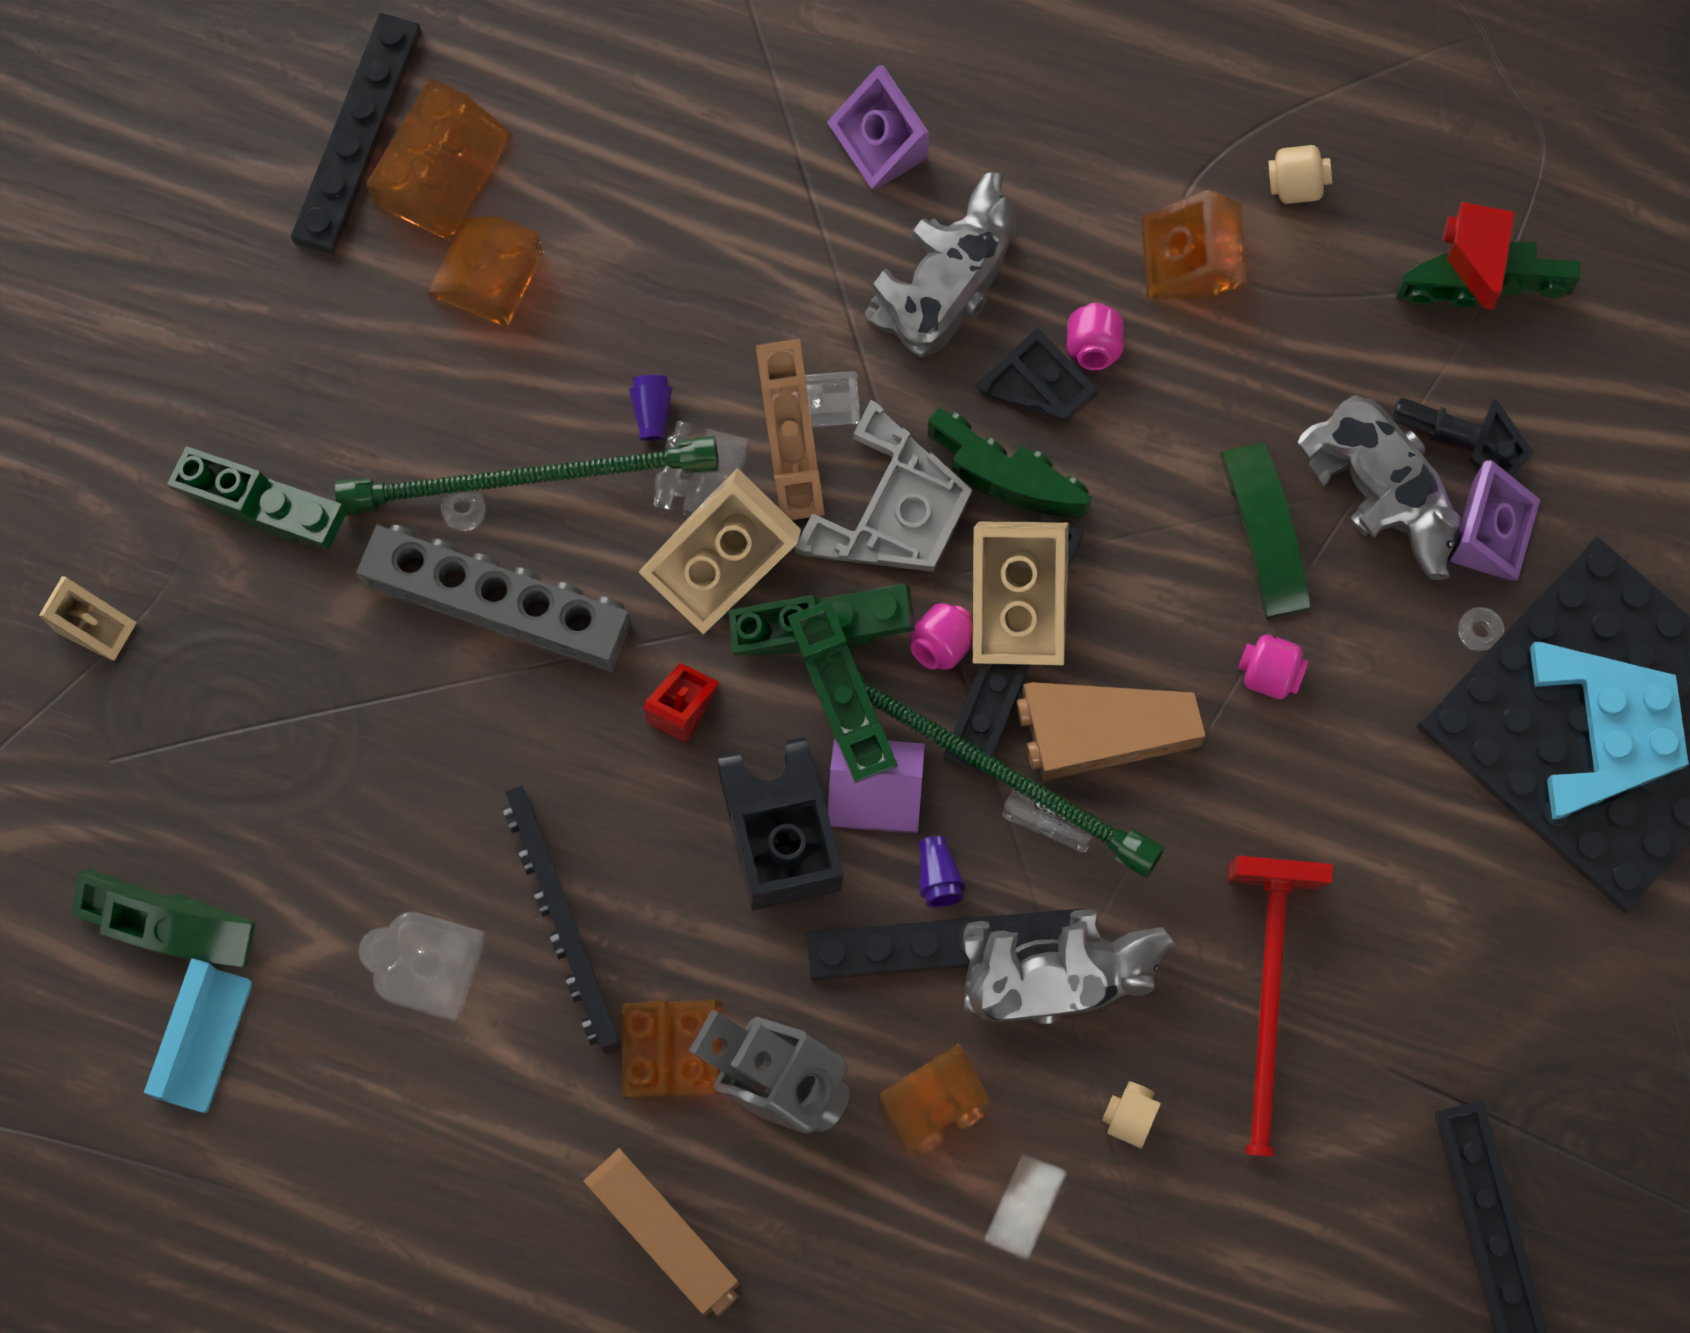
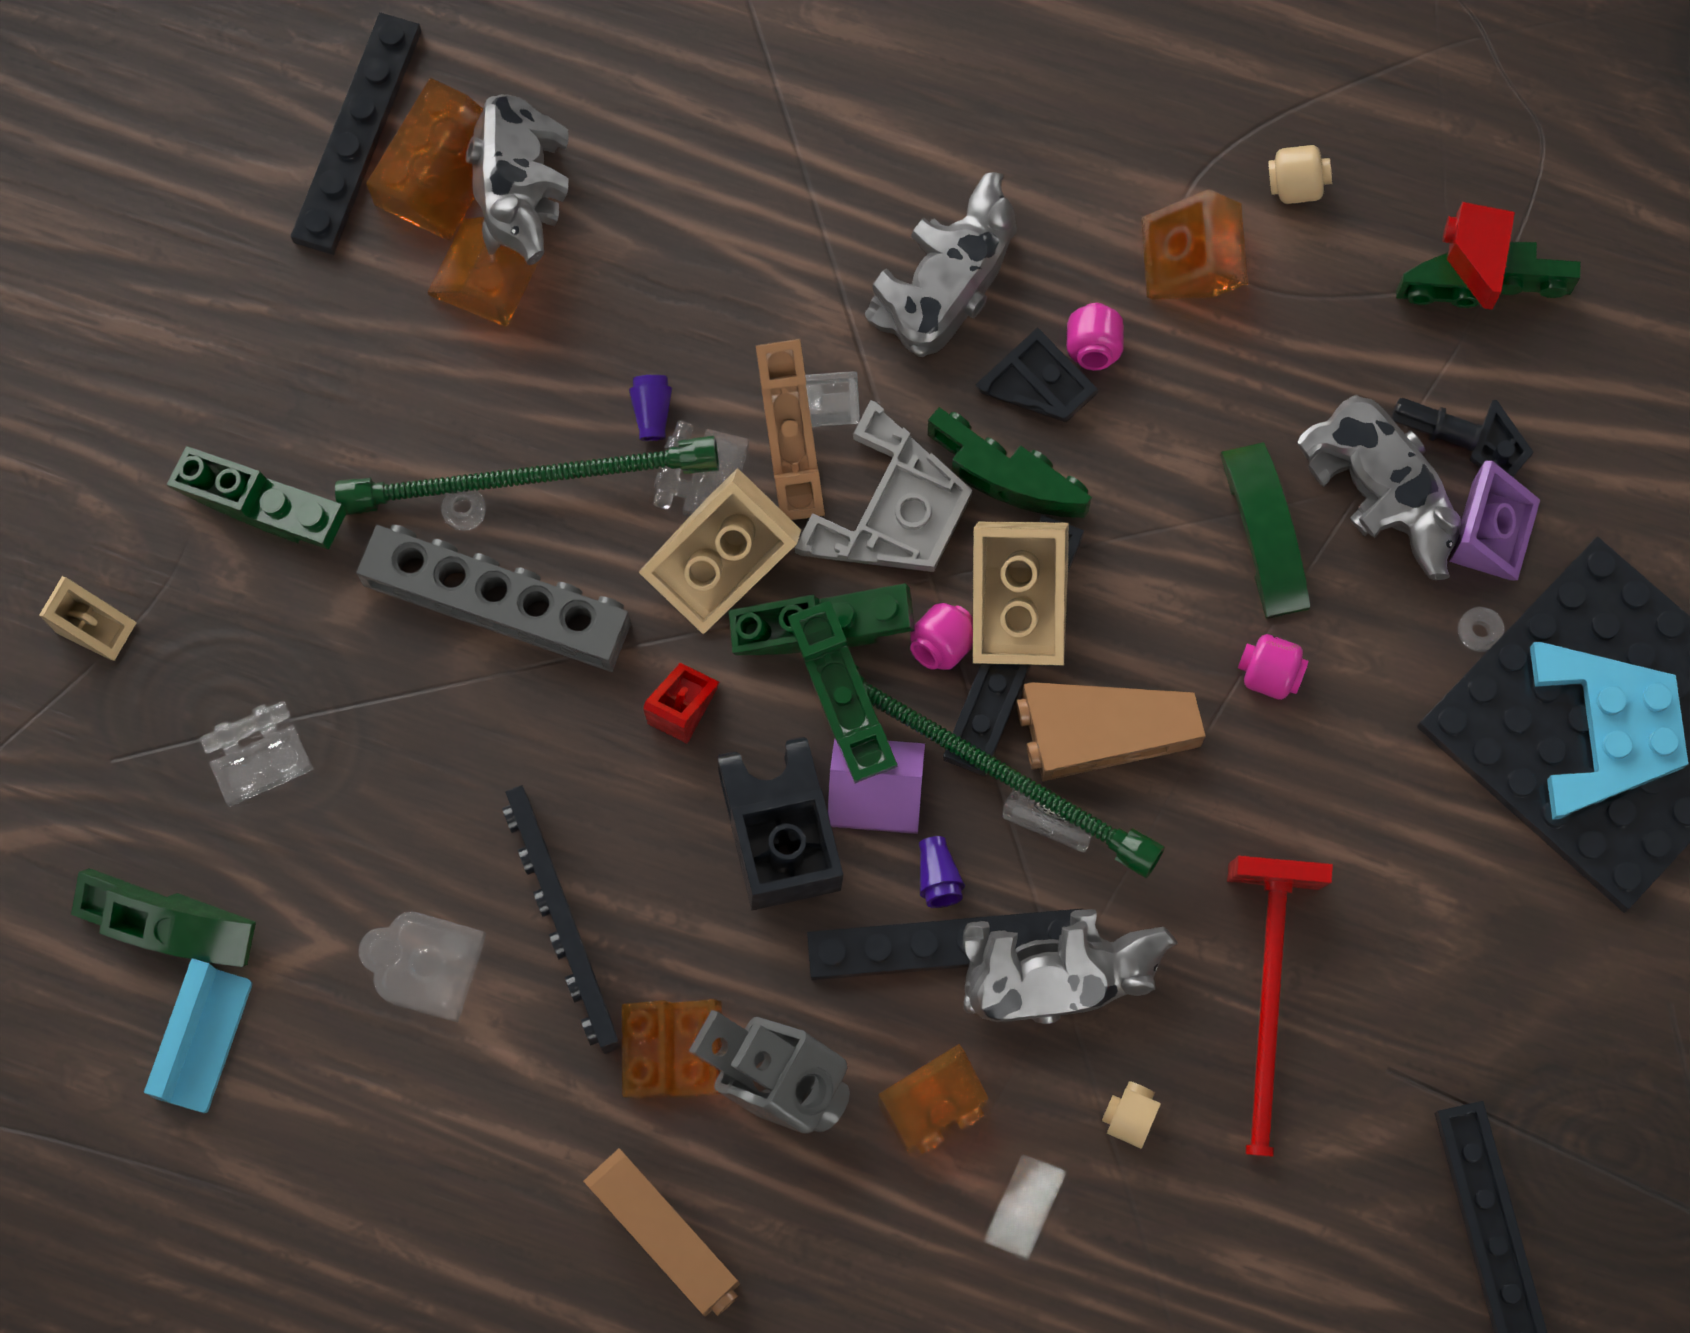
(261, 764): none -> clear plate
(511, 175): none -> flat silver animal
(880, 130): medium lavender slope -> none

